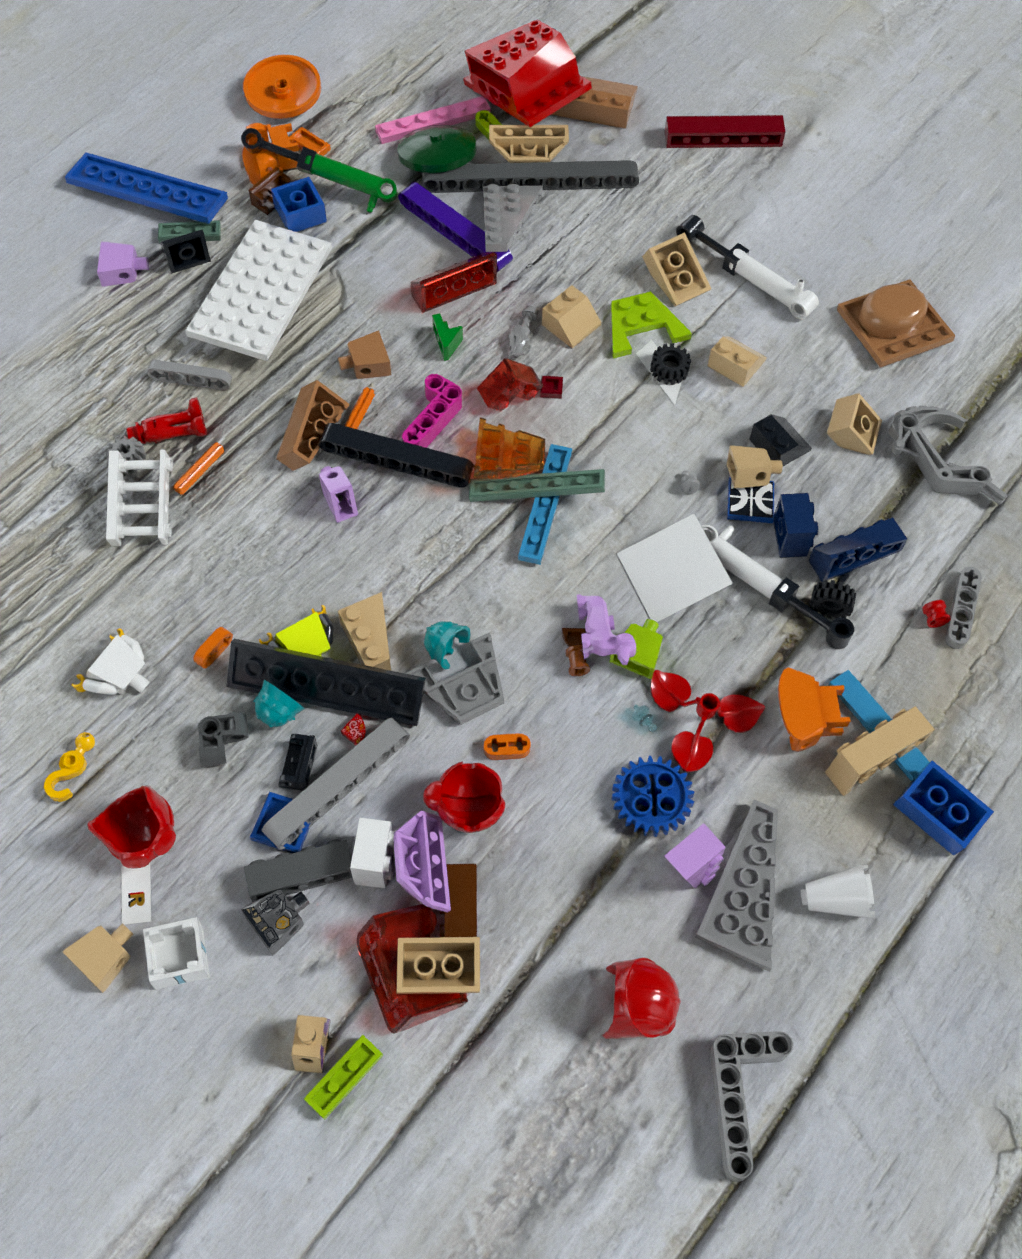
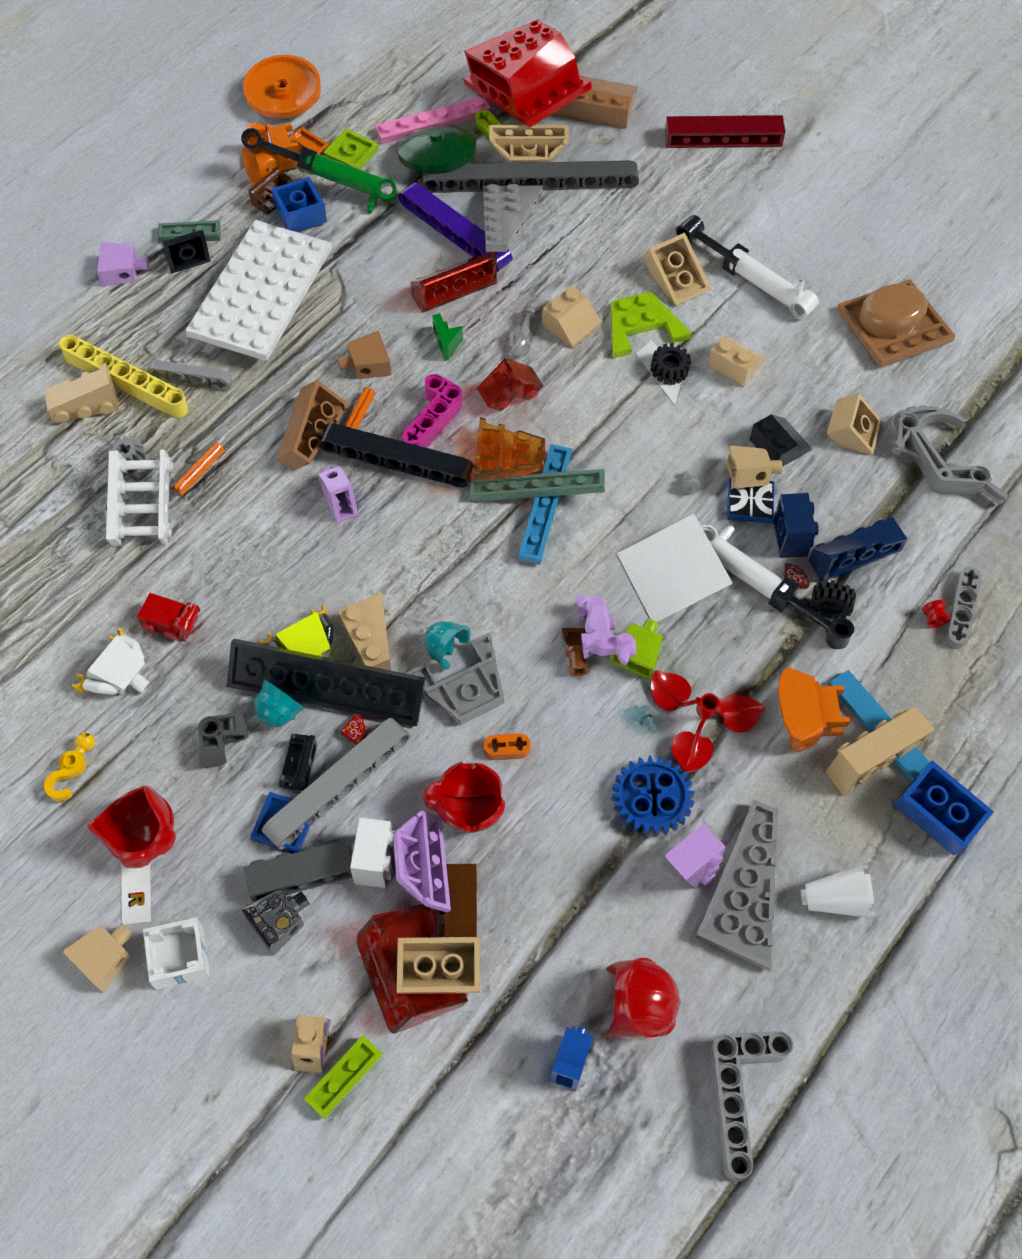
(82, 397): none -> tan wedge
(125, 376): none -> light yellow beam
(147, 187): blue plate -> none
(160, 427): red piece -> none
(168, 617): none -> red hinge
(213, 647): orange beam -> none
(351, 149): none -> lime plate
(551, 387): dark red tile -> none
(571, 1057): none -> blue hips
(796, 575): none -> clear red tile

